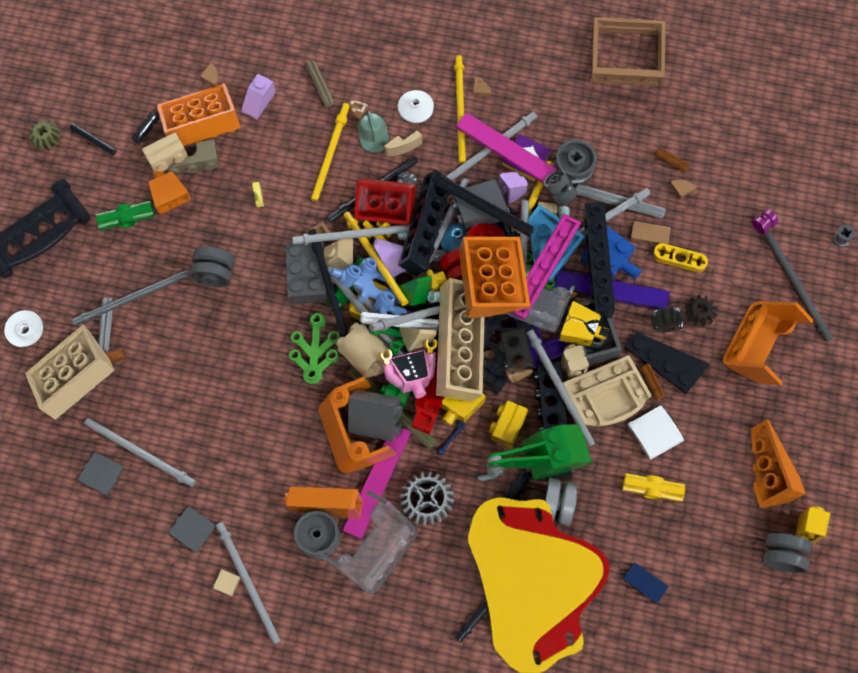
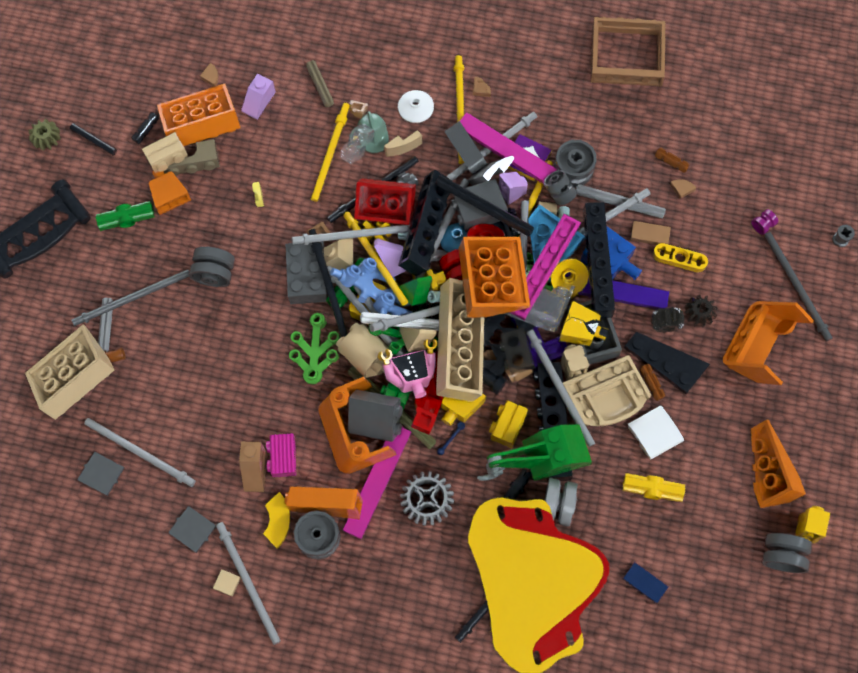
(18, 323): white dish -> none
(253, 466): none -> medium nougat slope
(279, 520): none -> yellow tile
(282, 455): none -> dark pink brick
(358, 140): none -> clear brick
(380, 549): clear windscreen -> none
(466, 147): none -> dark grey beam
(491, 169): none -> slope
(578, 277): none -> yellow dish

